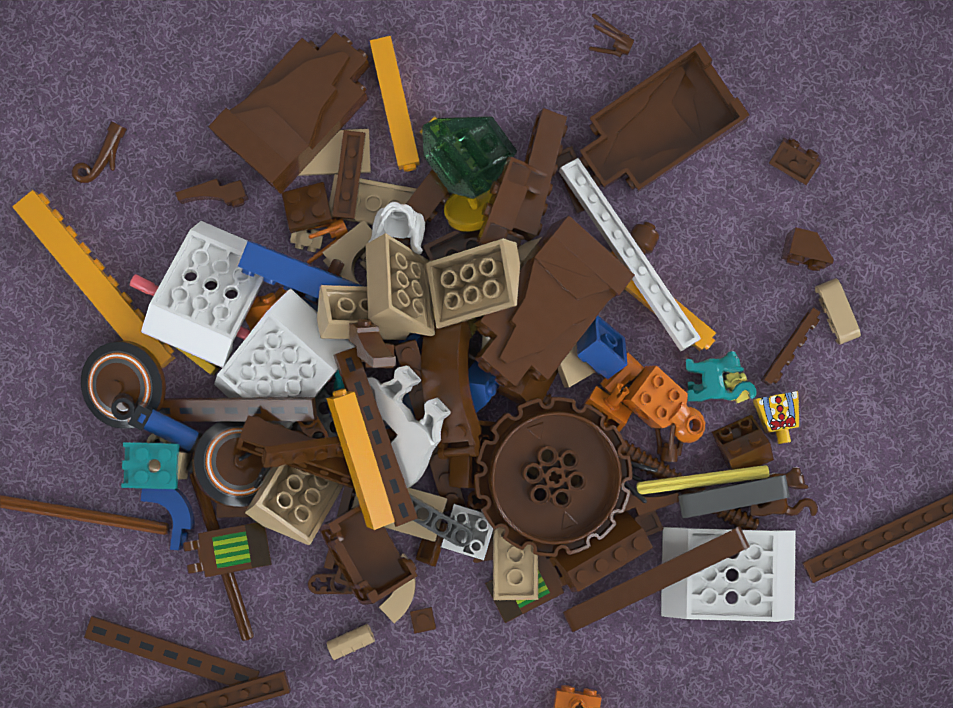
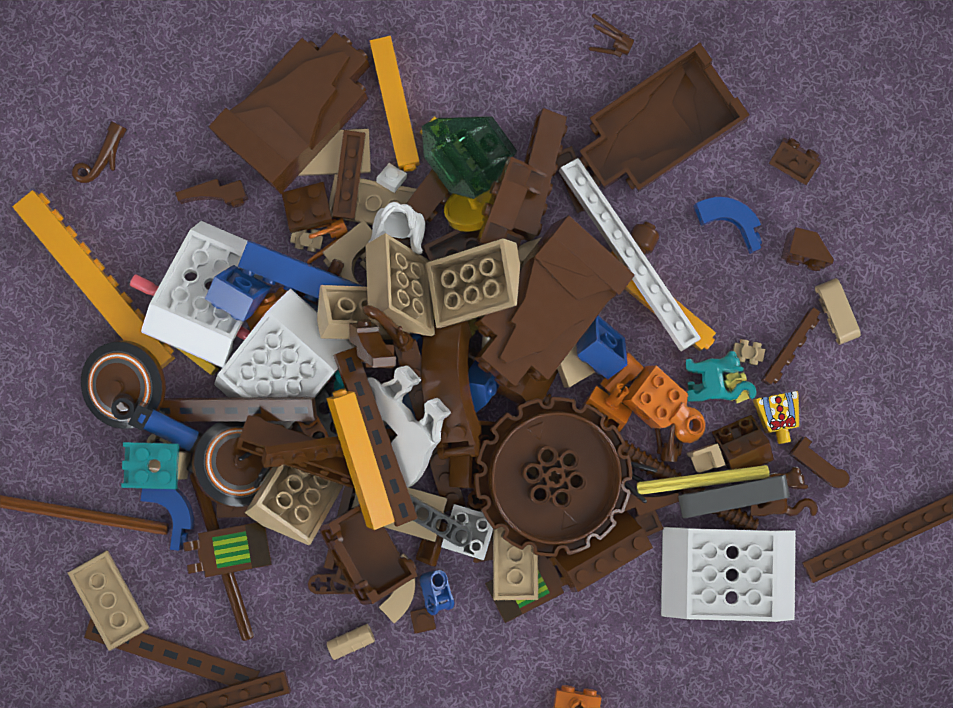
(108, 600): none -> tan tile
(237, 293): none -> blue slope
(391, 177): none -> white plate
(401, 339): none -> reddish brown plant
(436, 592): none -> blue piece
(656, 579): reddish brown beam -> none
(706, 457): none -> tan panel
(732, 211): none -> blue arch
(753, 353): none -> tan piece
(807, 457): none -> reddish brown leg

